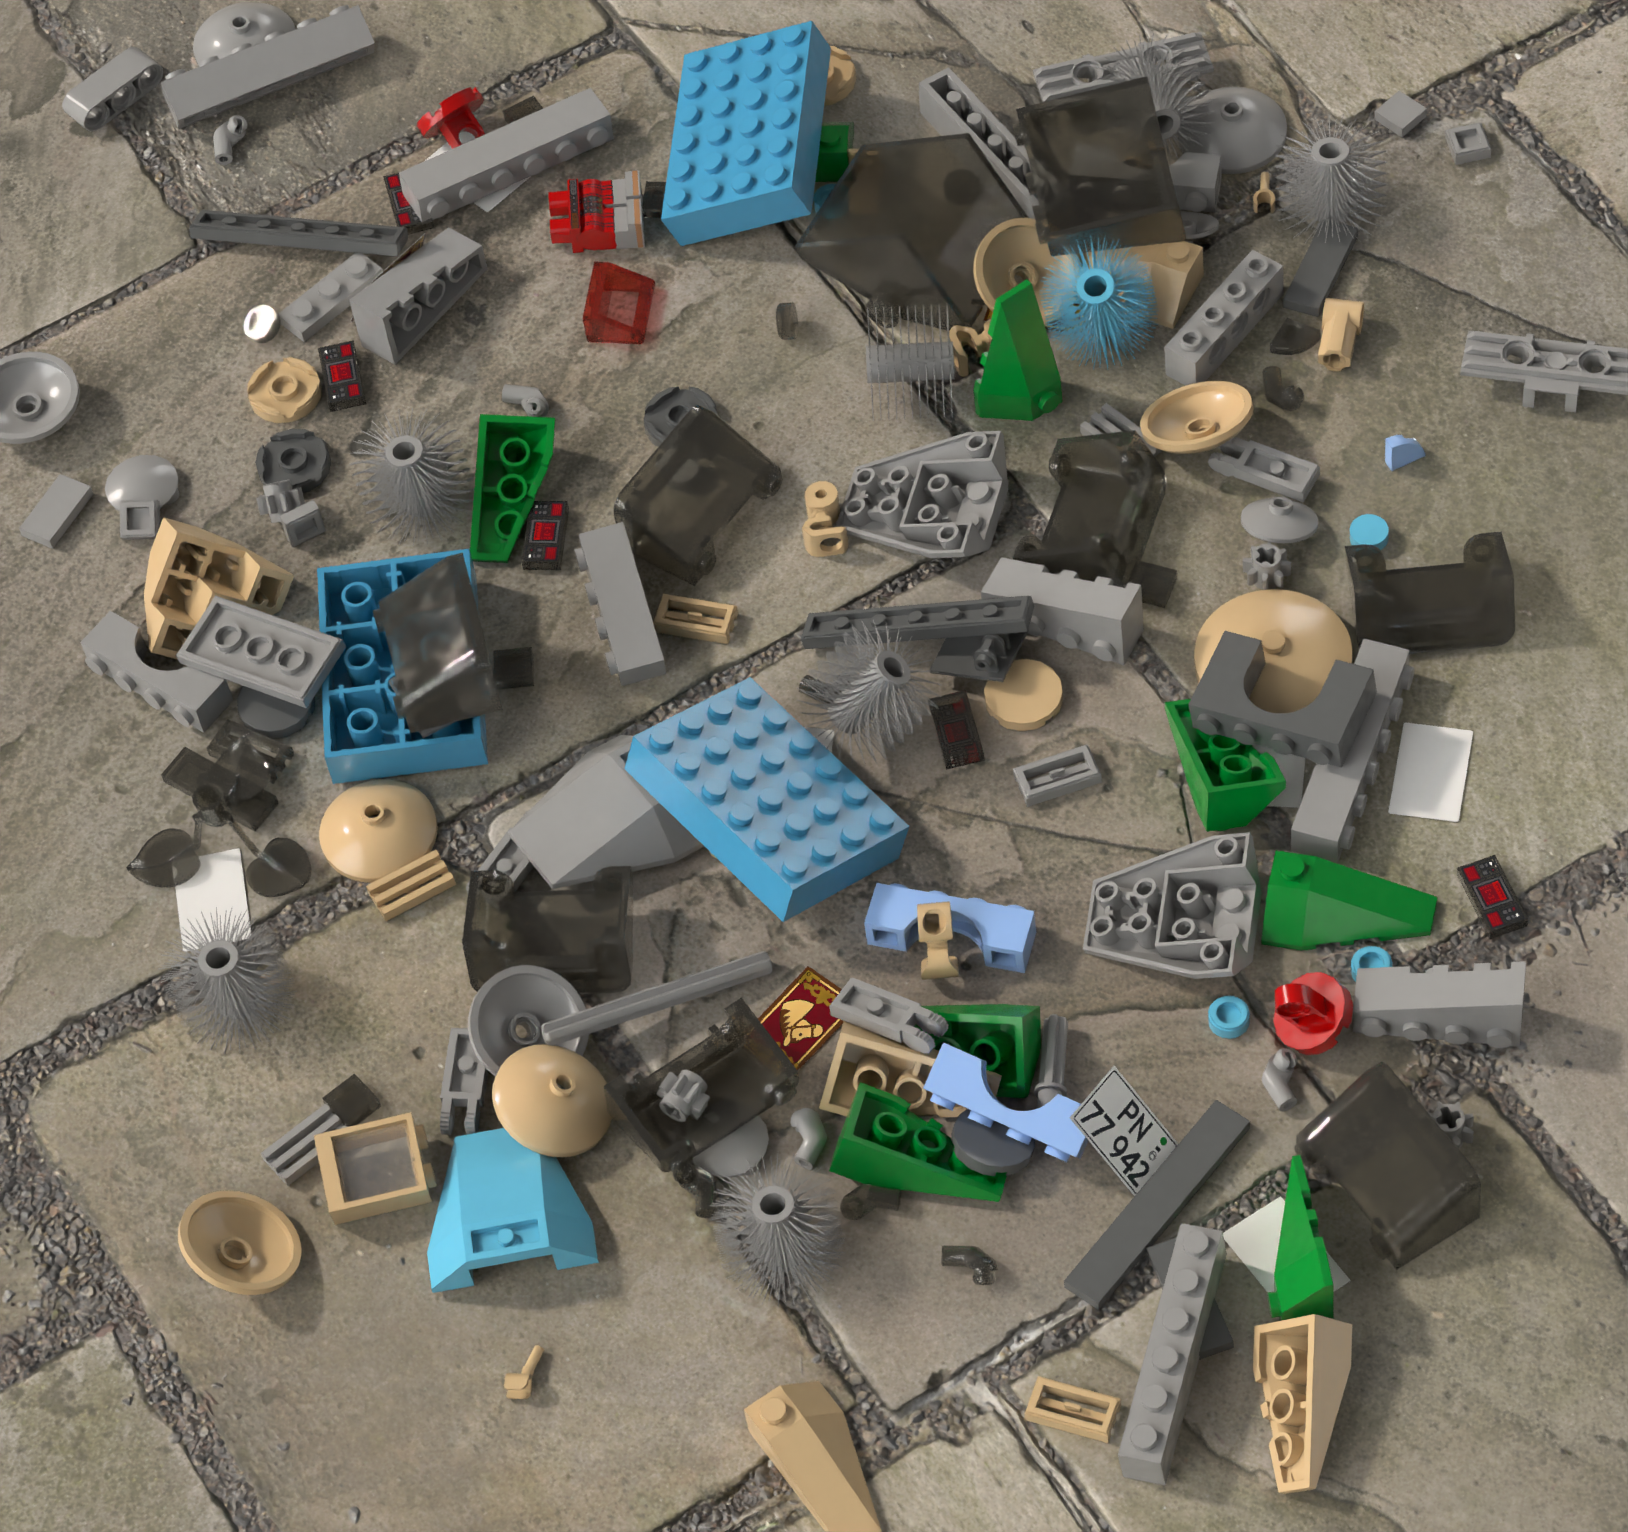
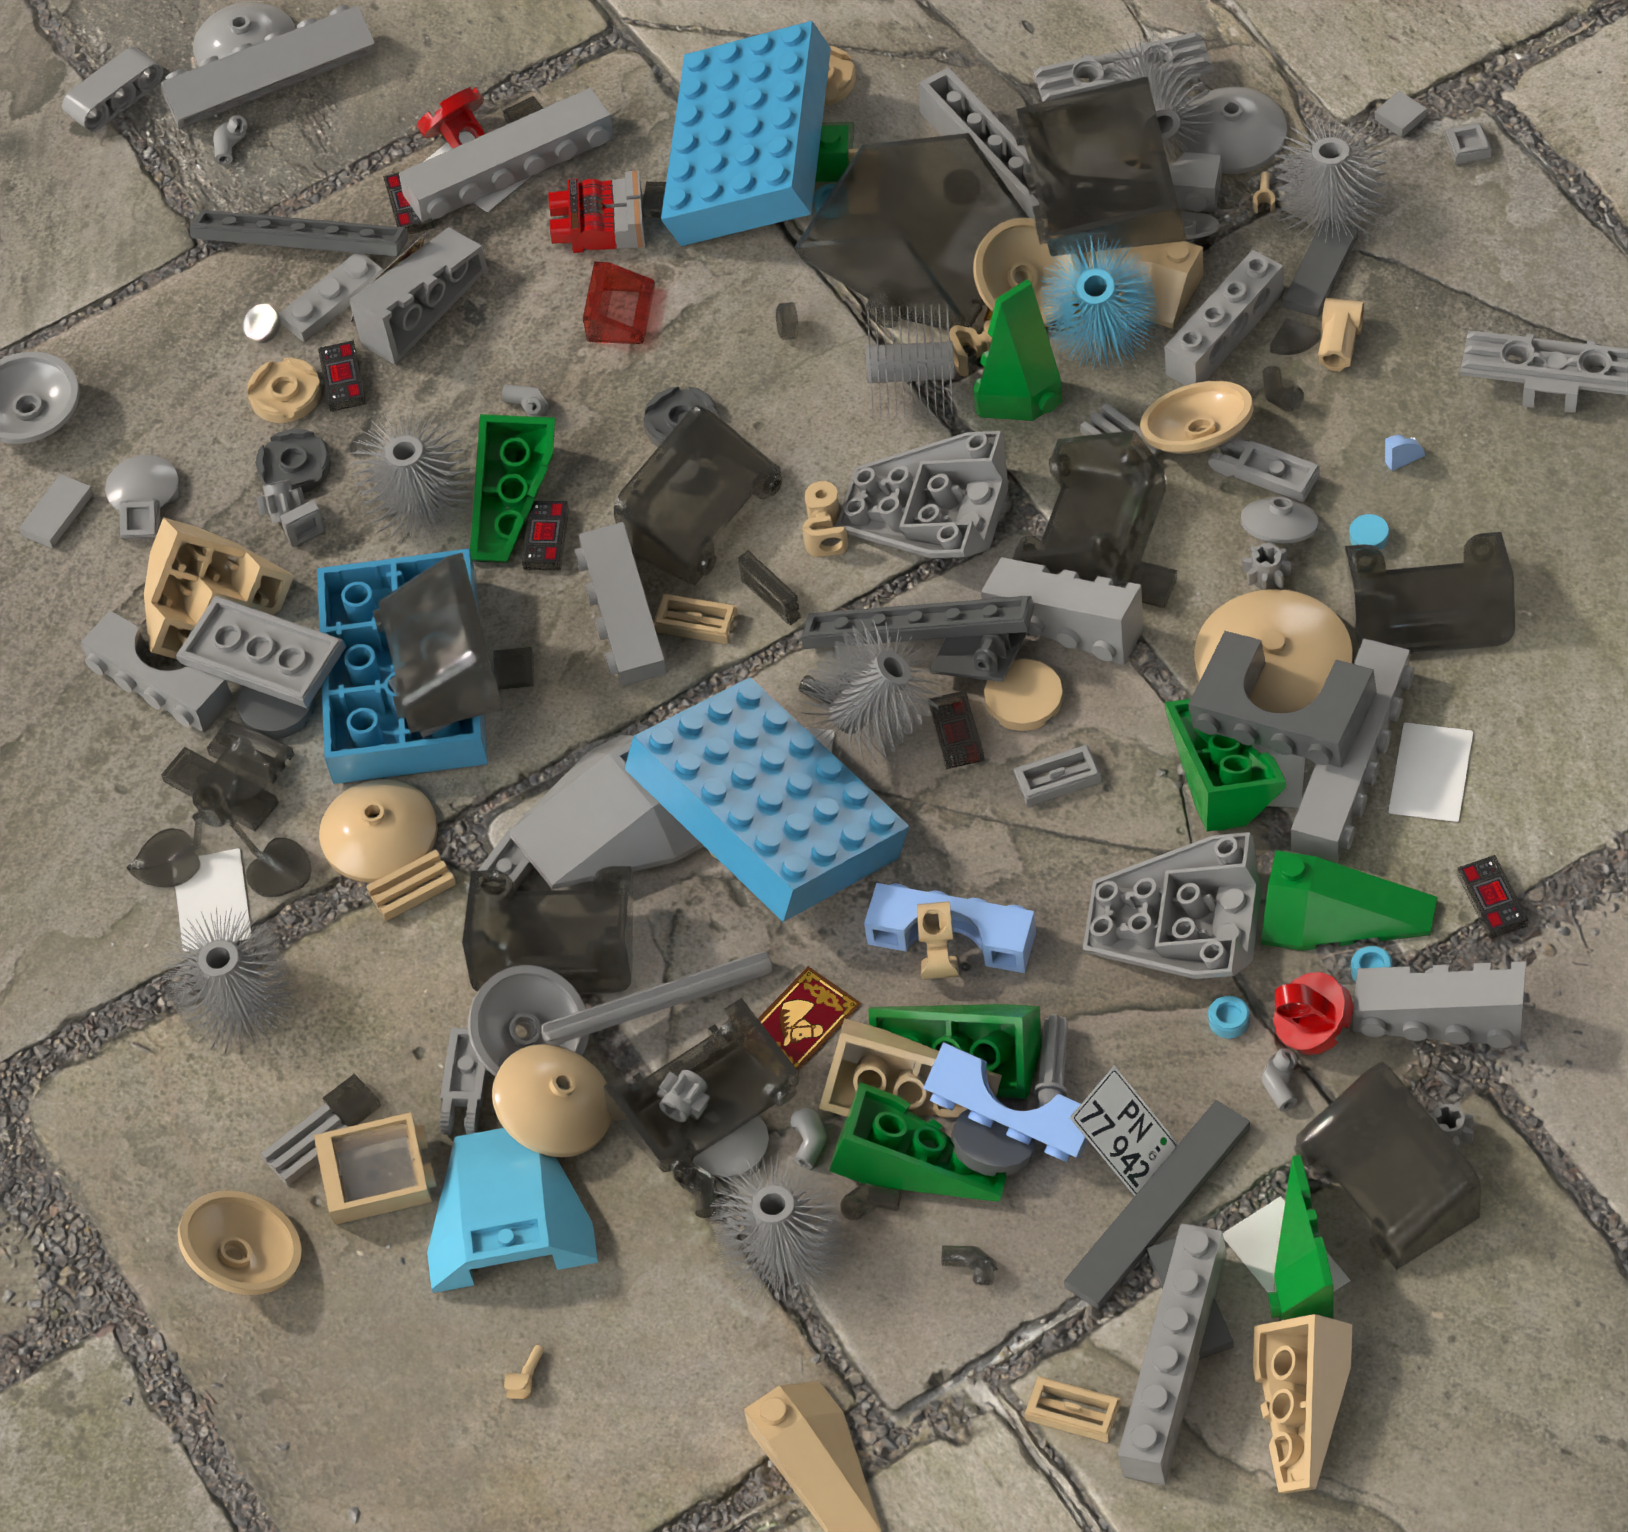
(768, 587): none -> clear smoke tile
(888, 1015): light grey hinge -> none

